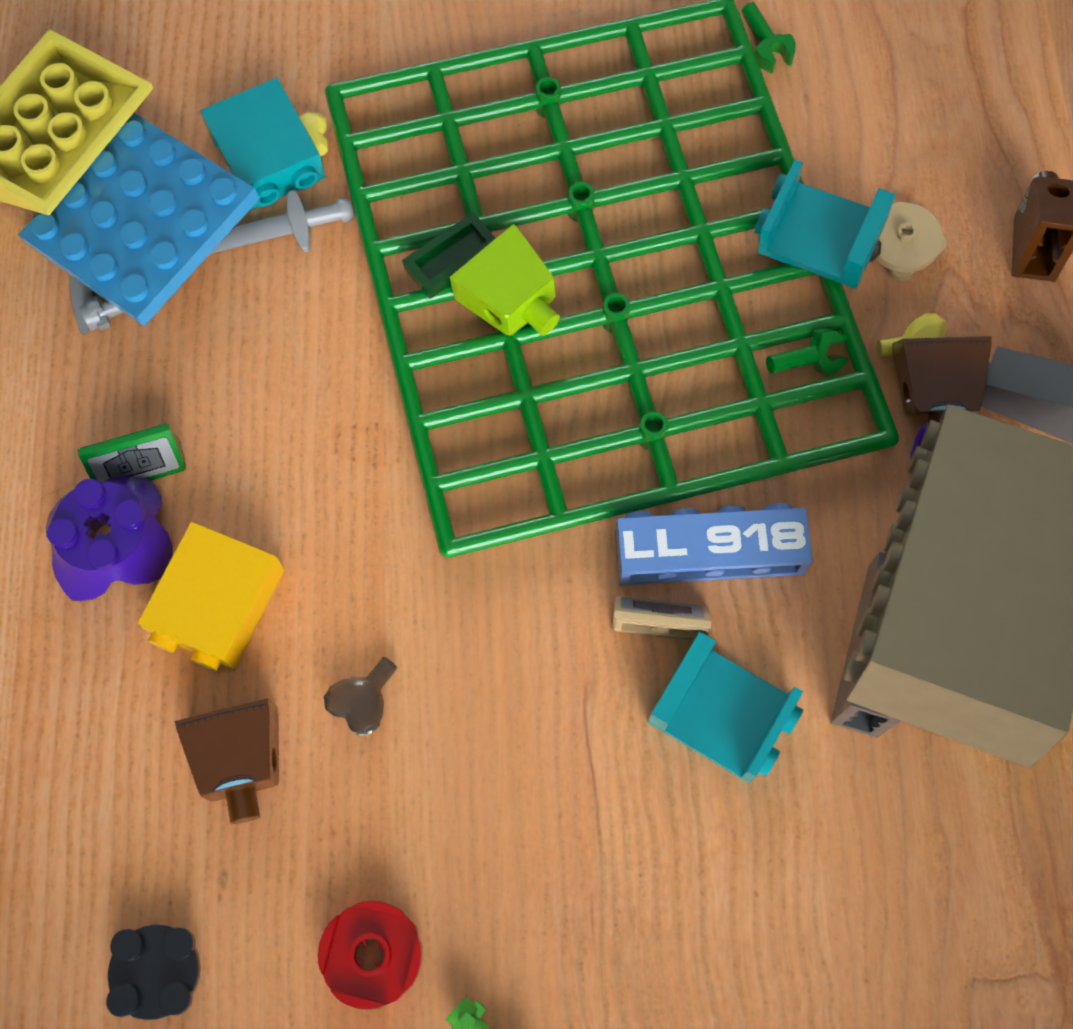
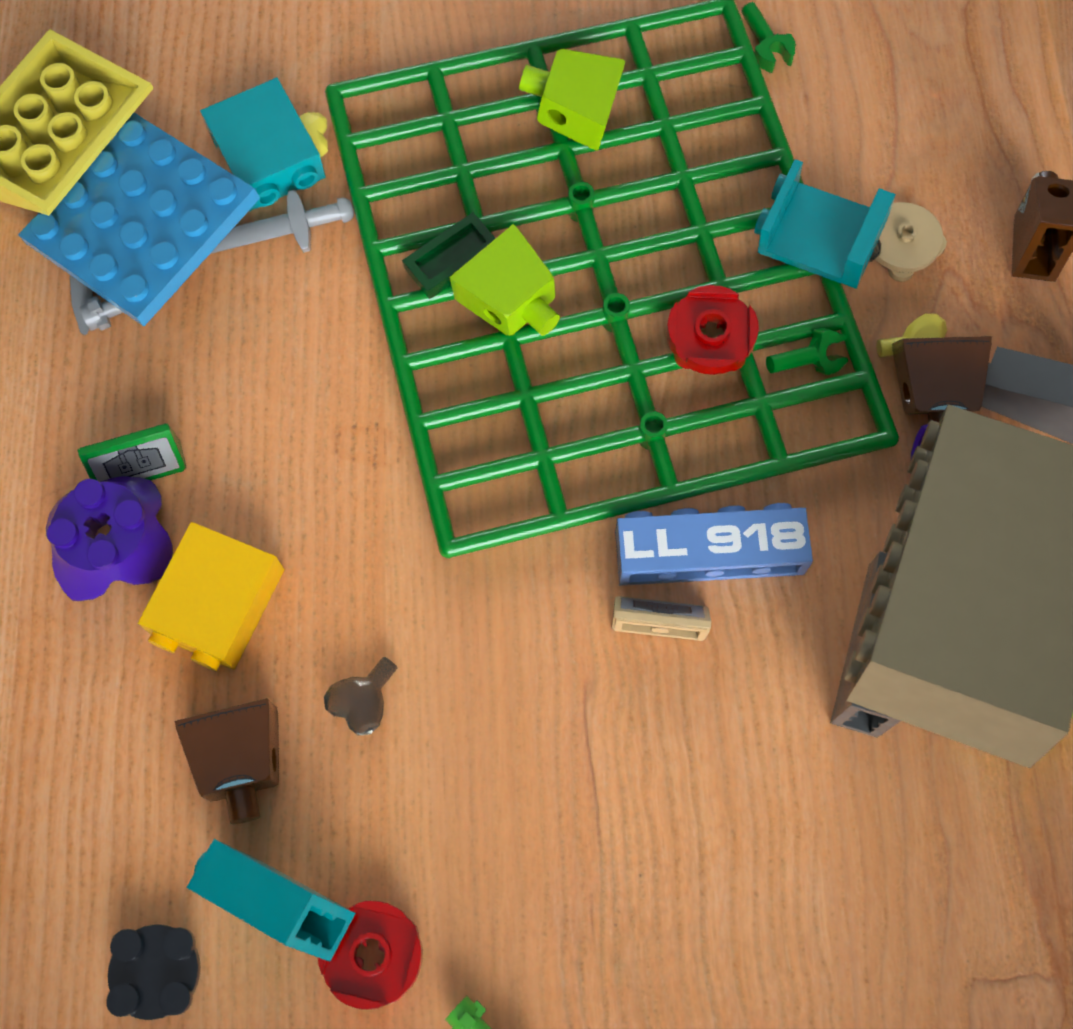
(270, 900): none -> teal brick
(575, 94): none -> lime torso
(707, 354): none -> red plate
(725, 711): teal panel -> none

